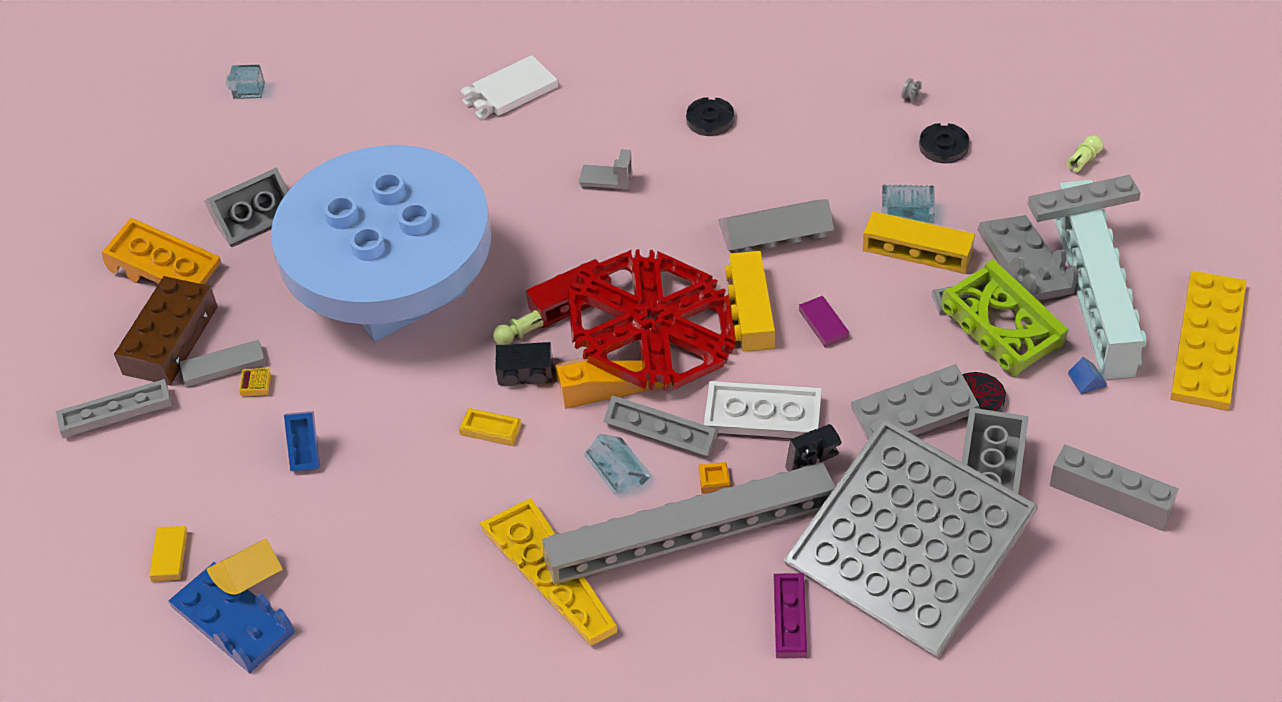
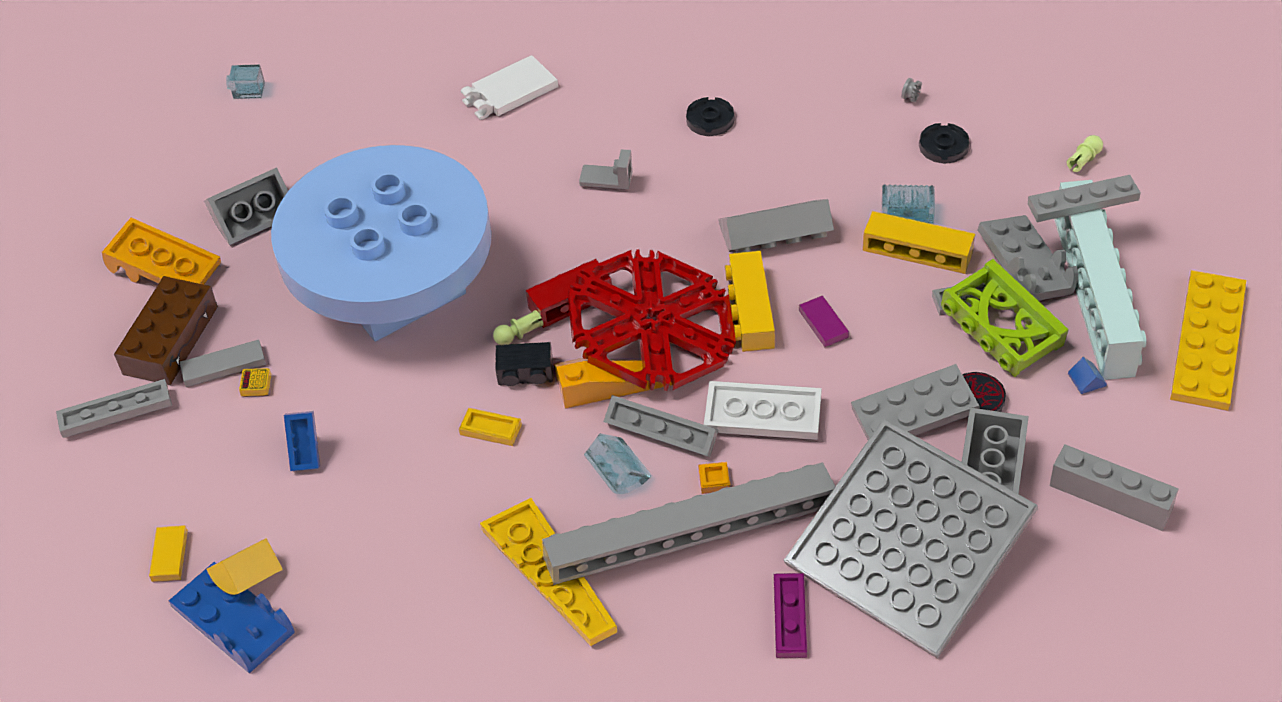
(813, 445): black plate -> none

